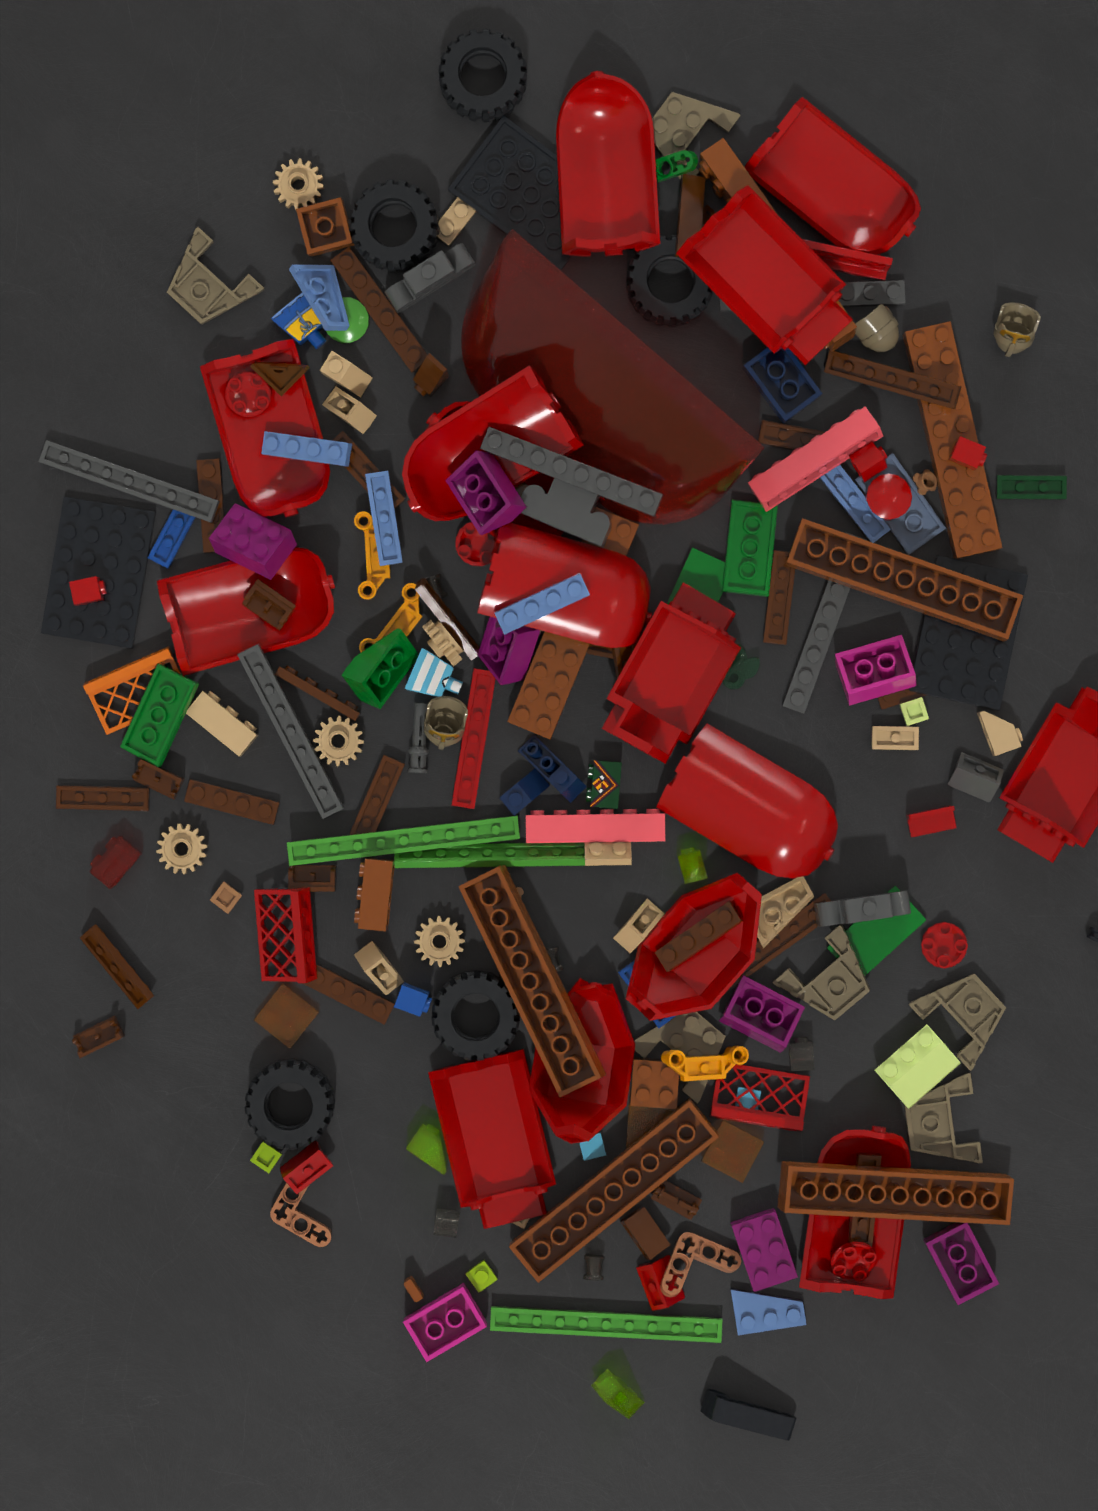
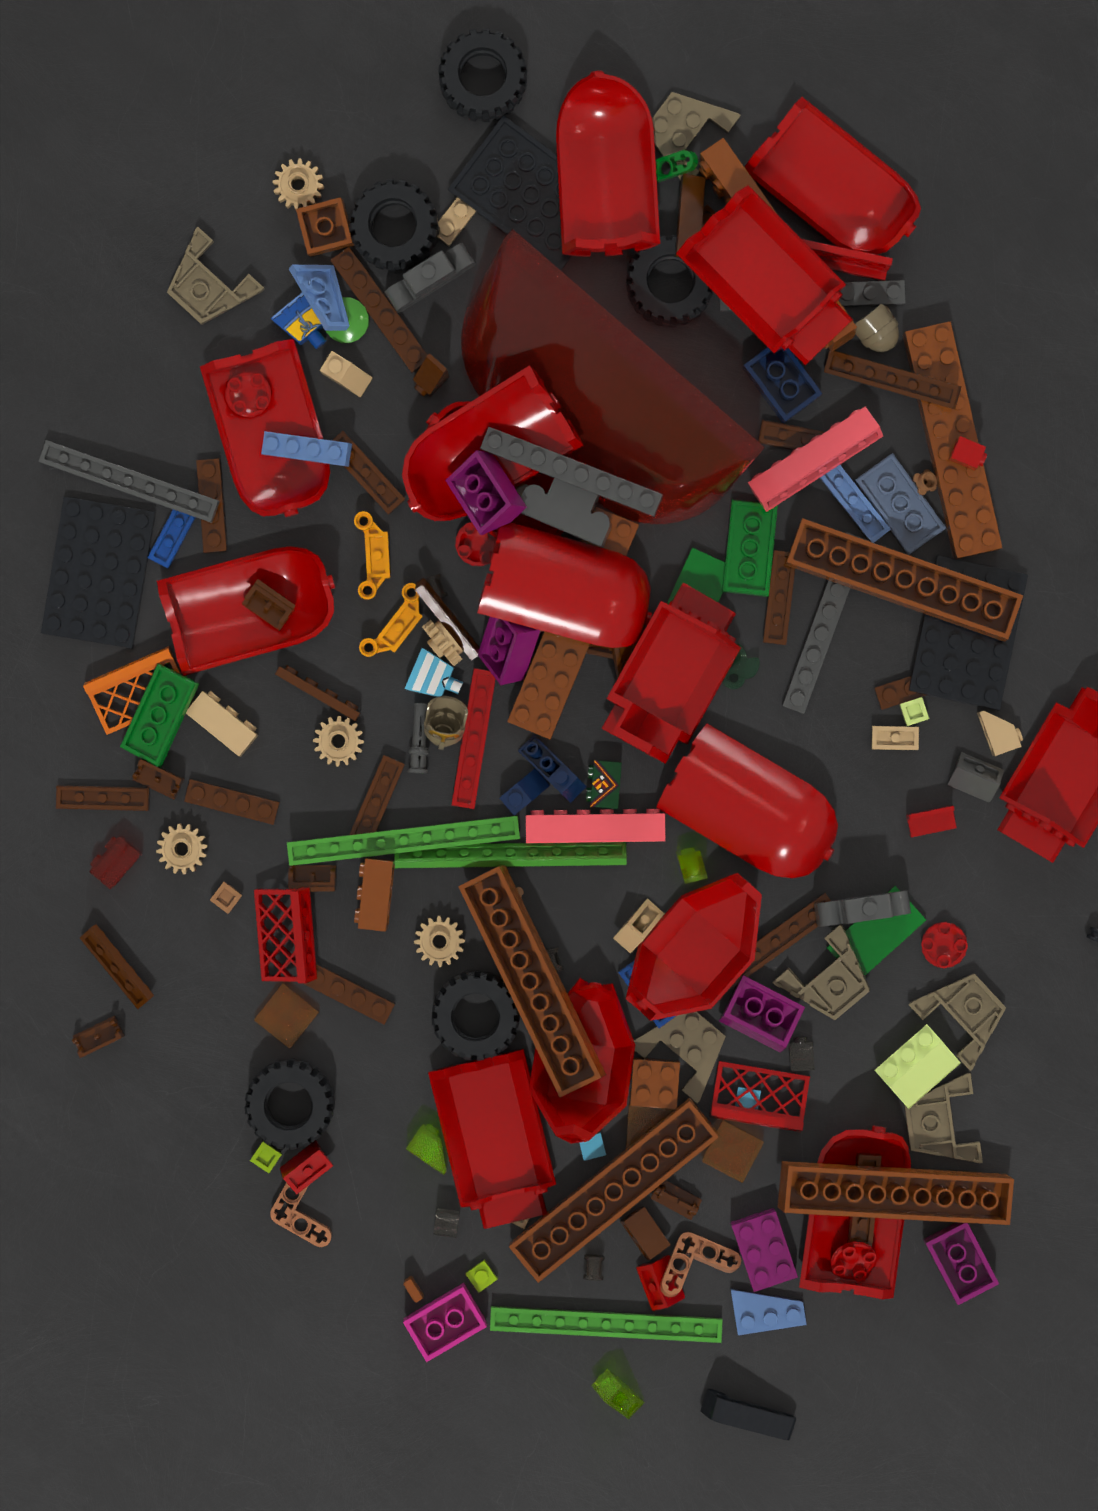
(87, 590): red brick -> none
(252, 541): magenta brick -> none
(279, 375): reddish brown tile -> none
(290, 731): dark grey plate -> none
(349, 410): tan slope -> none
(378, 968): tan slope -> none
(380, 668): green slope -> none
(384, 518): medium blue plate -> none
(413, 999): blue brick -> none
(542, 603): medium blue plate -> none
(608, 853): tan plate -> none
(699, 936): reddish brown plate -> none
(707, 1066): light orange plate -> none
(781, 907): tan wing -> none
(869, 461): red brick -> none
(875, 670): dark pink brick -> none
(889, 496): red dish -> none
(1016, 327): dark tan helmet -> none
(1031, 487): dark green plate -> none

